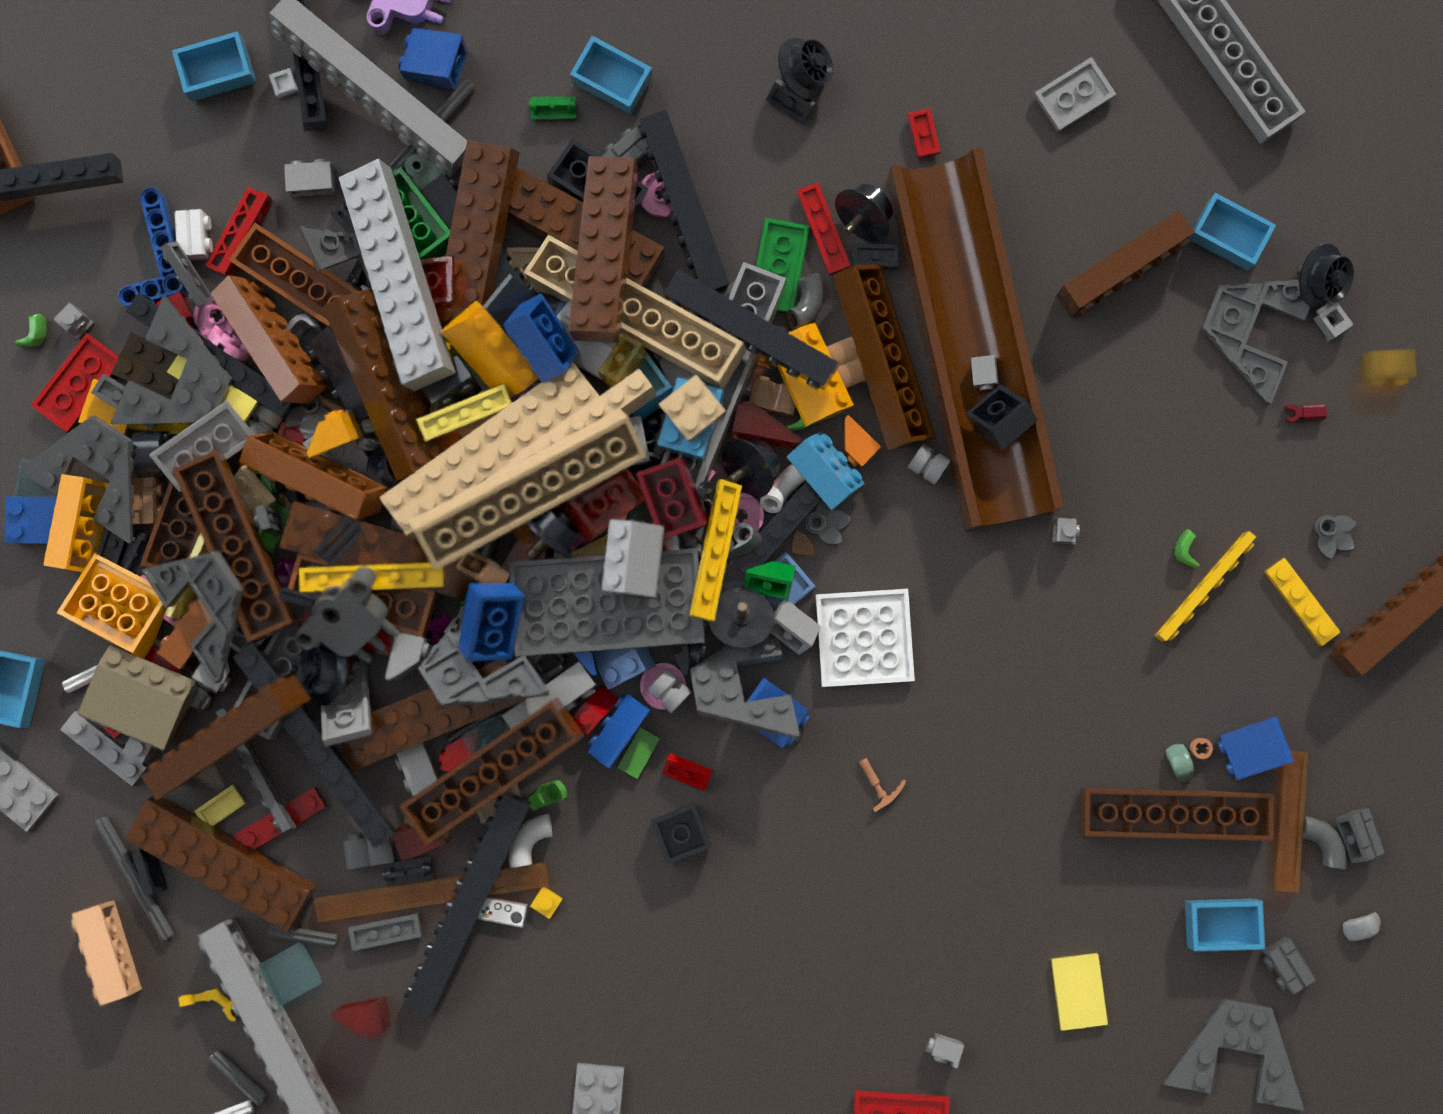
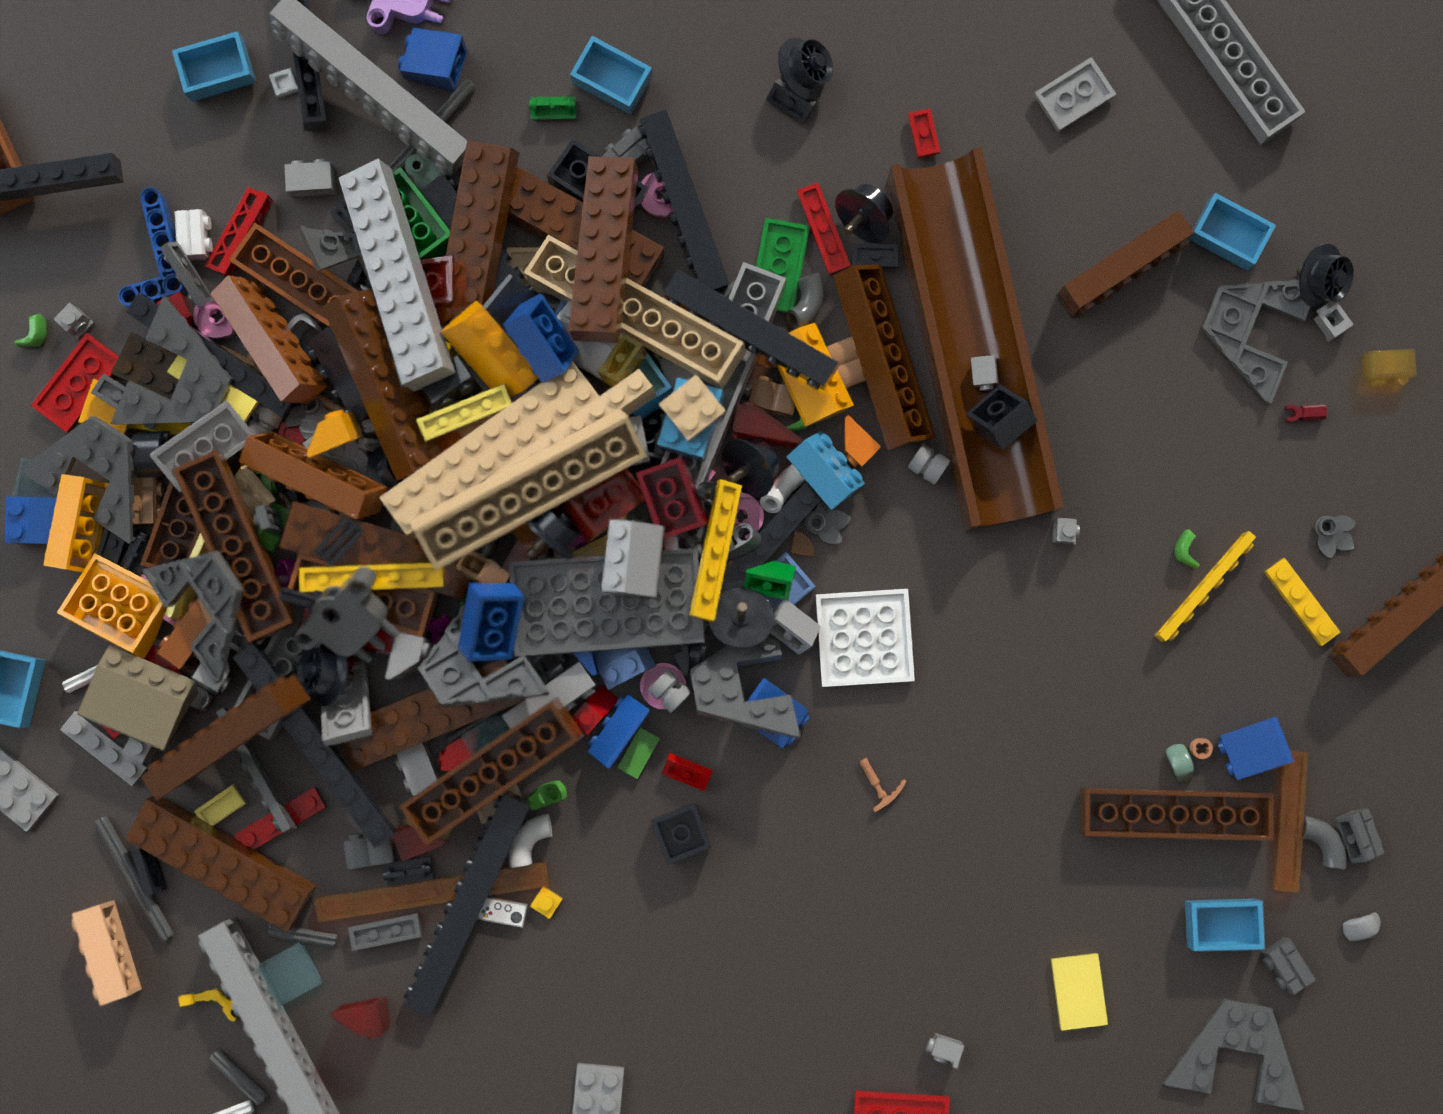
(231, 345): bright pink plate -> none

